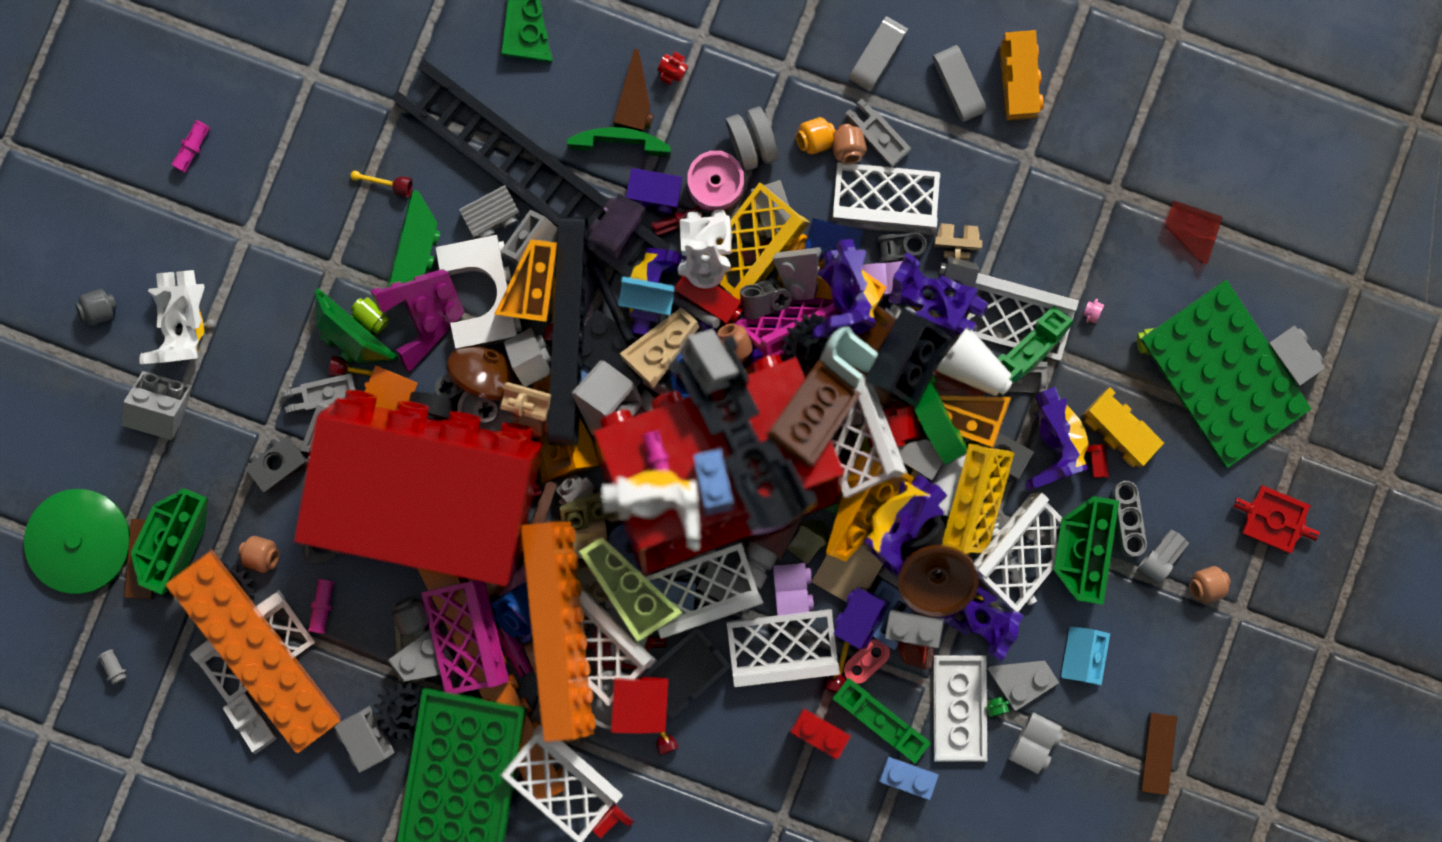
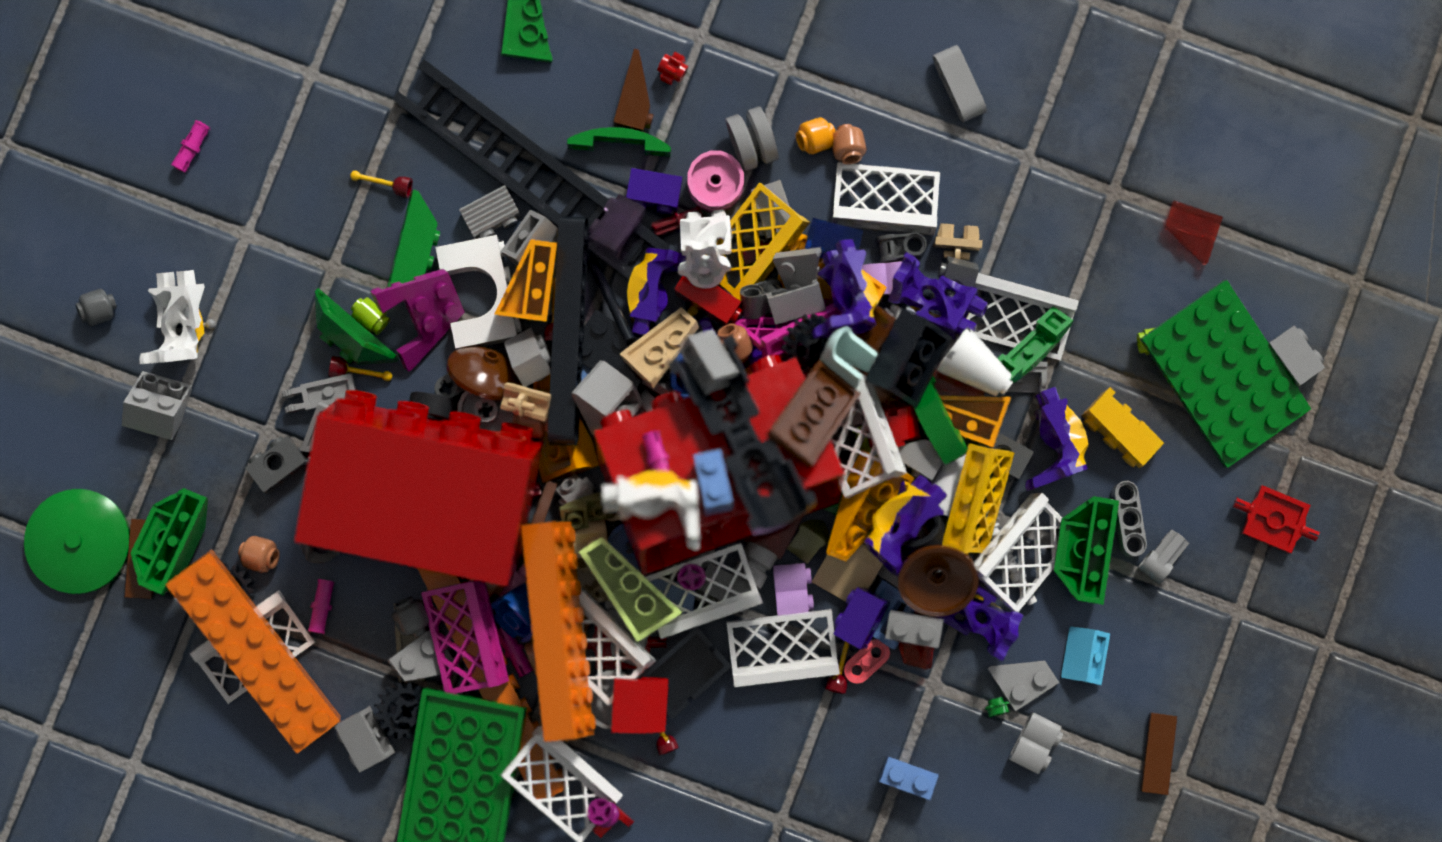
(112, 667): light grey pin -> none
(249, 723): white slope -> none
(389, 387): orange piece -> none
(597, 813): none -> magenta wheel
(646, 296): medium azure panel -> none
(688, 575): none -> magenta wheel
(696, 311): light grey bar -> none
(796, 303): none -> light grey hinge
(819, 733): red brick -> none
(878, 54): light grey beam -> none
(880, 134): light grey hinge -> none
(881, 720): green slope -> none
(960, 708): white tile -> none
(1021, 75): light orange wedge -> none
(1093, 311): bright pink plate -> none
(1099, 460): red tile -> none
(1209, 584): nougat head -> none

